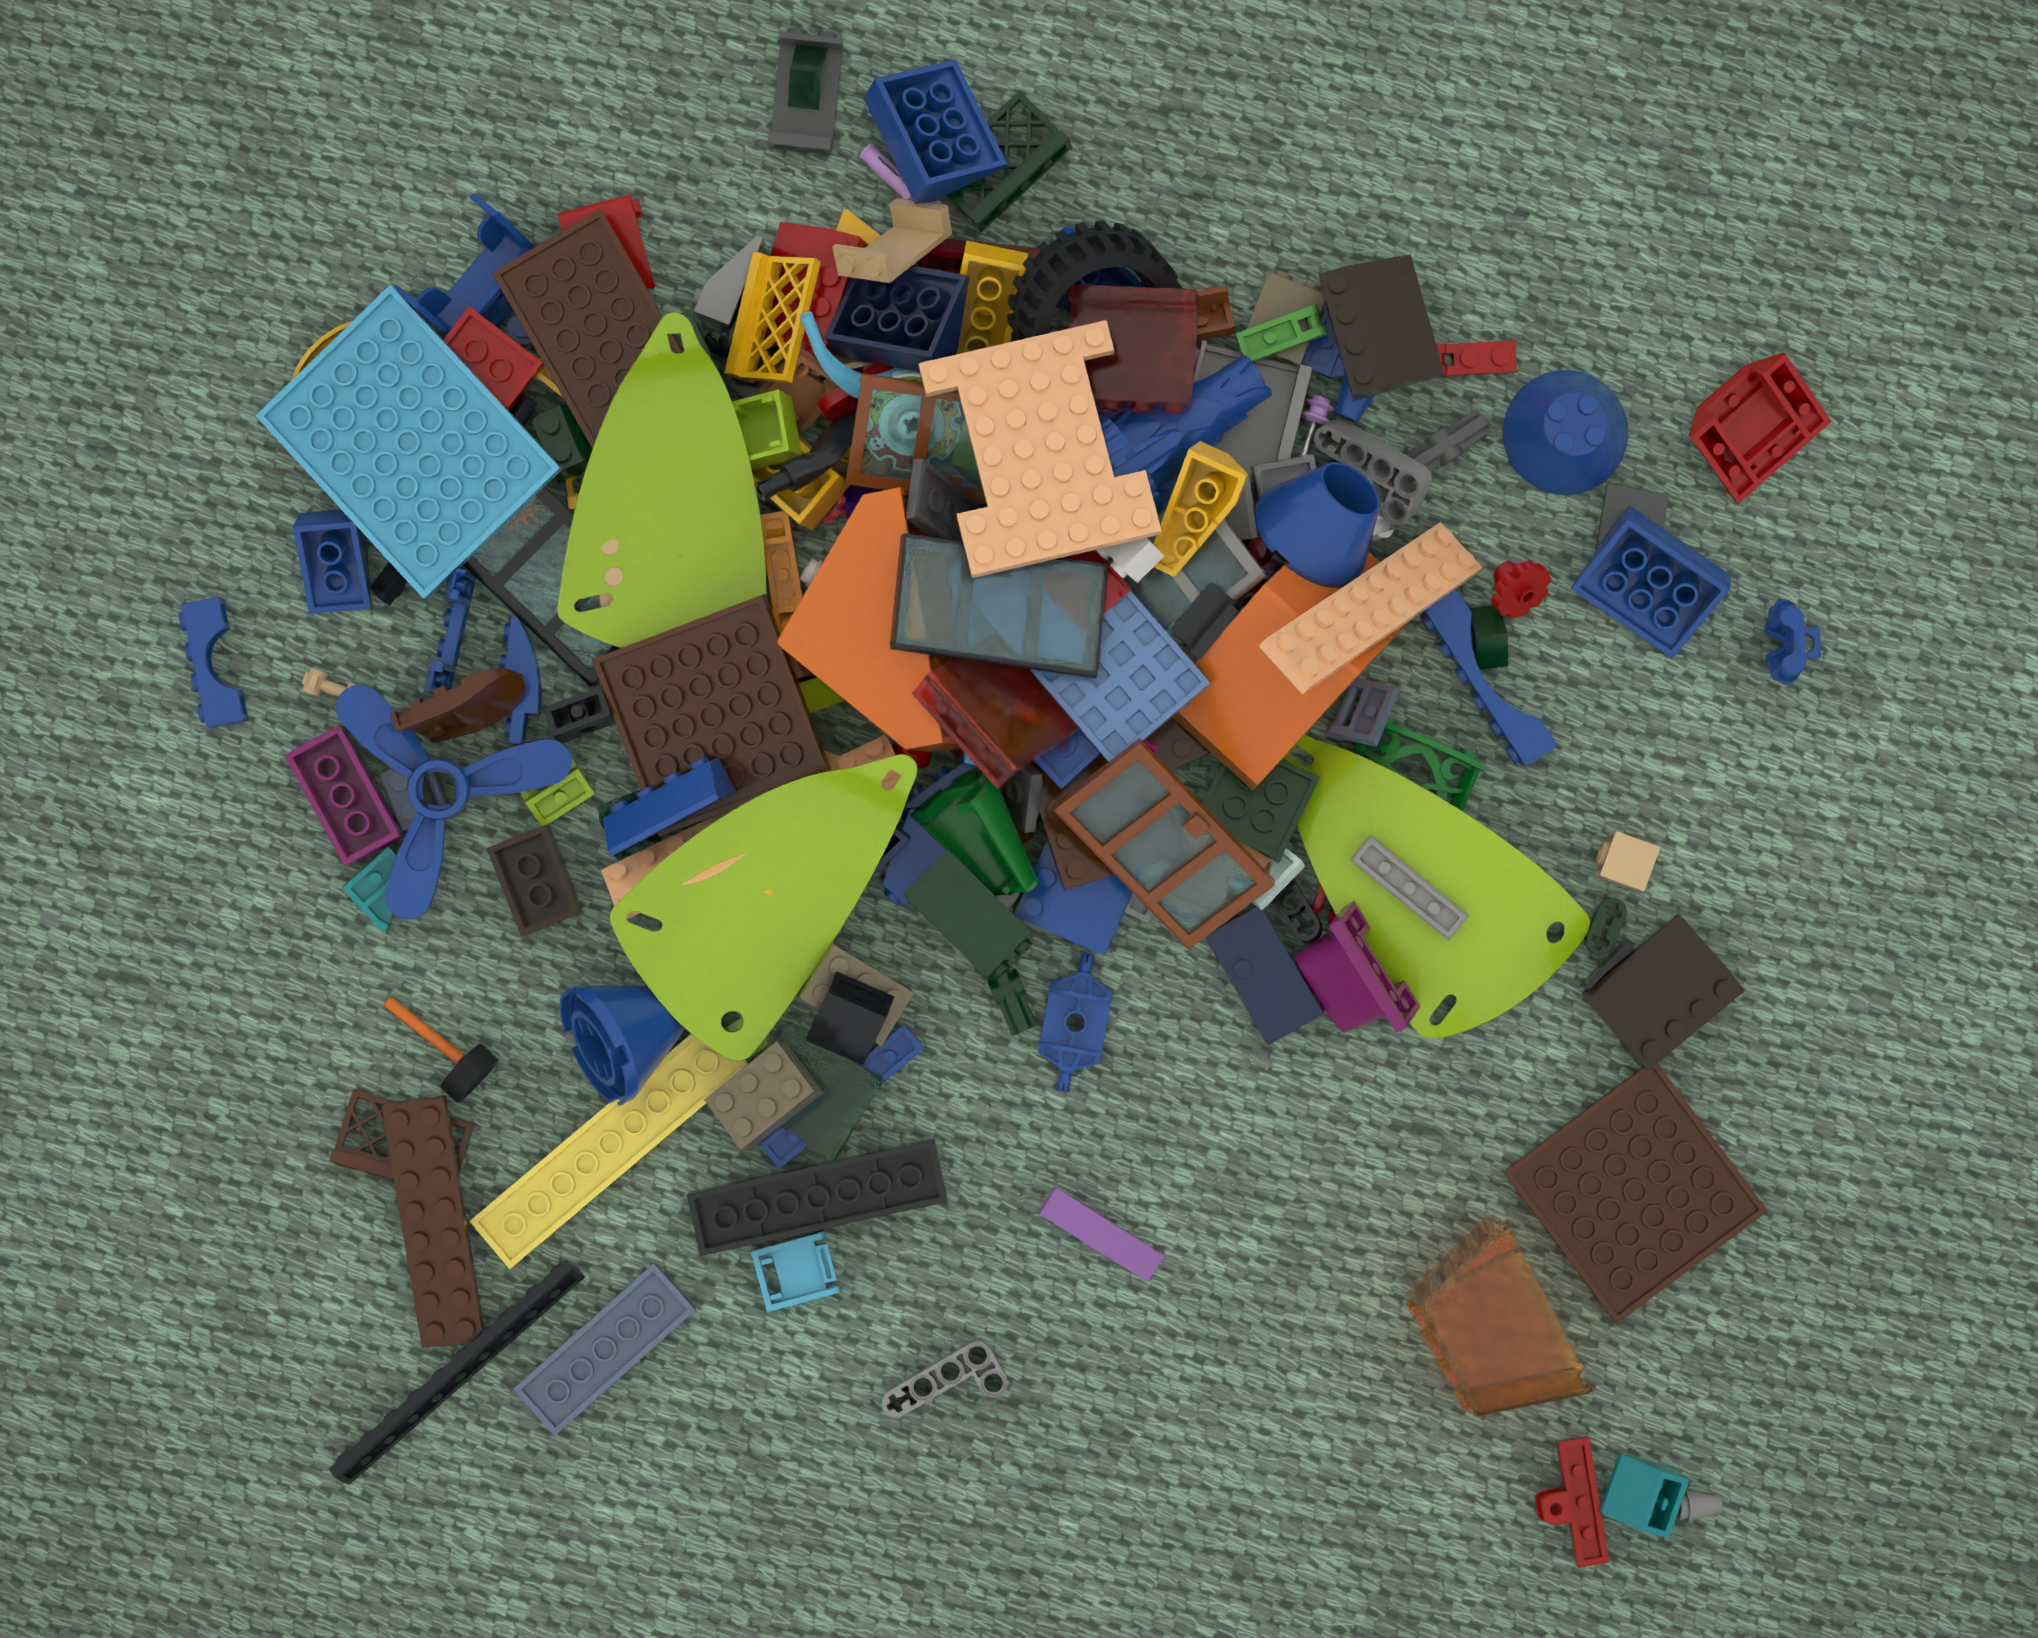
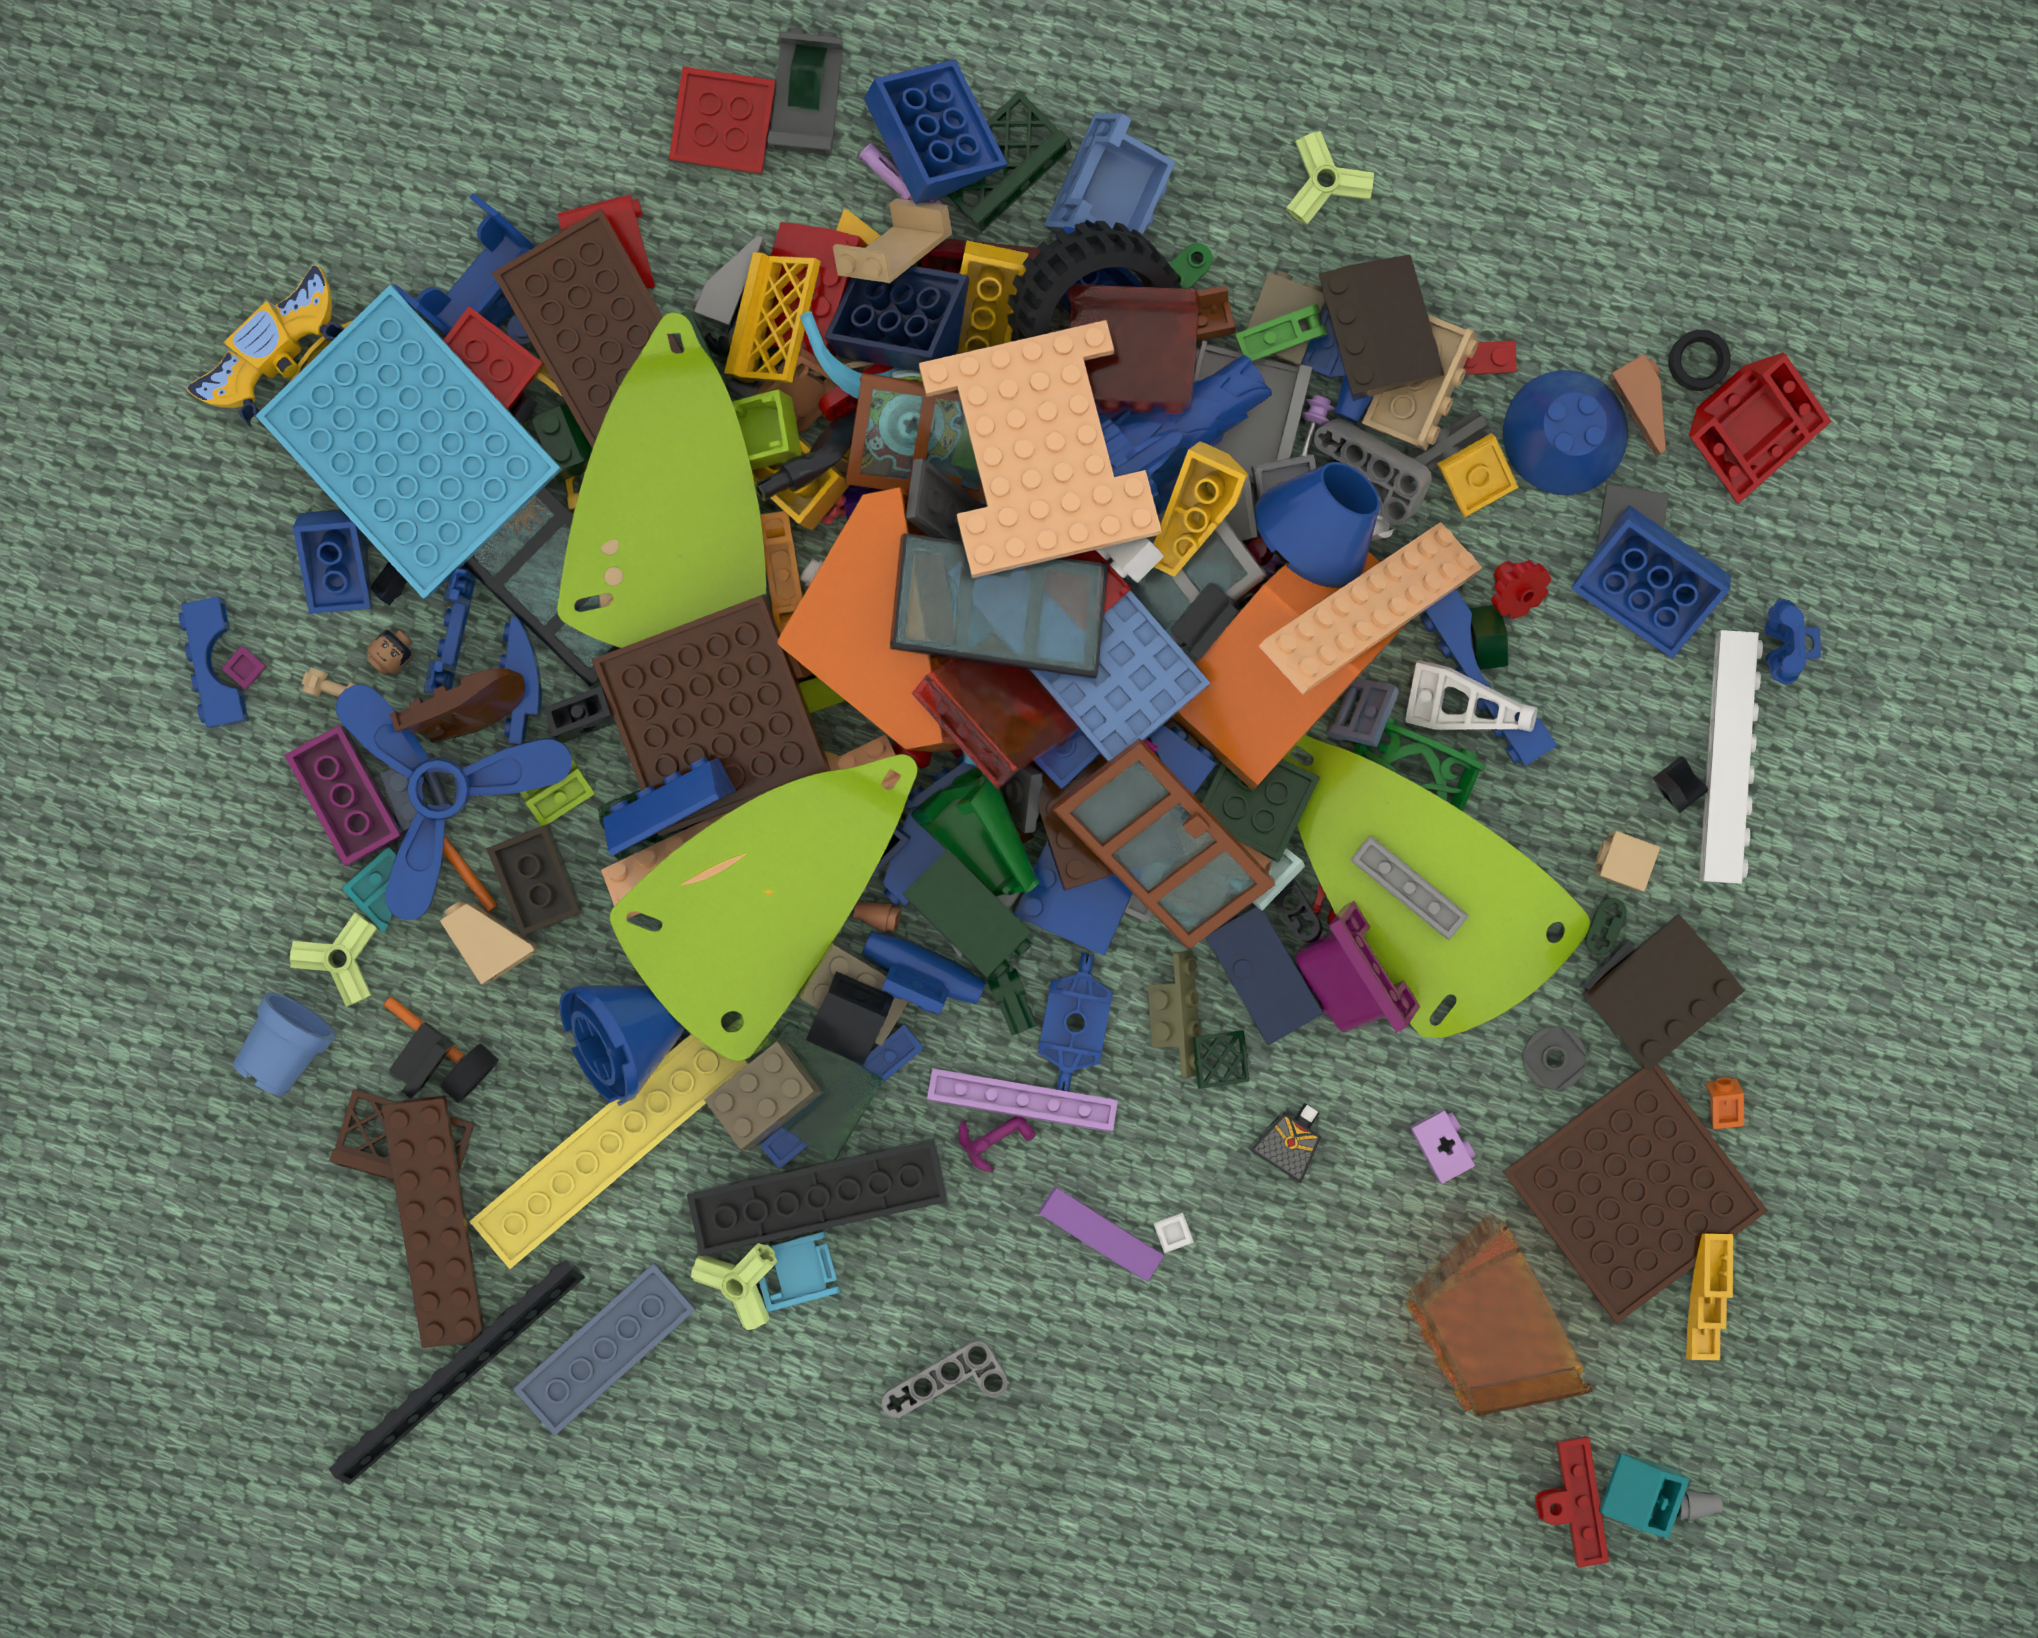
(244, 667): none -> magenta plate
(268, 345): none -> torso
(282, 1043): none -> medium blue piece
(319, 957): none -> yellowish green piece
(390, 652): none -> medium nougat head
(421, 1058): none -> black panel
(468, 876): none -> orange bar
(486, 941): none -> tan slope
(722, 120): none -> red plate
(739, 1282): none -> yellowish green piece
(879, 915): none -> nougat cone
(921, 973): none -> blue plate
(978, 1146): none -> magenta piece
(1022, 1100): none -> lavender plate
(1111, 179): none -> medium blue windscreen
(1173, 1232): none -> white tile
(1175, 1012): none -> olive bracket
(1186, 762): none -> blue slope
(1187, 270): none -> green plate
(1199, 1062): none -> dark green window
(1289, 1142): none -> torso
(1312, 195): none -> yellowish green piece
(1416, 409): none -> tan bracket
(1427, 1134): none -> lavender brick
(1428, 694): none -> white plate
(1477, 475): none -> yellow tile
(1572, 1058): none -> dark grey plate
(1641, 394): none -> nougat slope
(1680, 784): none -> black panel
(1696, 384): none -> black tyre
(1709, 1295): none -> yellow slope
(1726, 1103): none -> orange bracket
(1729, 757): none -> white brick

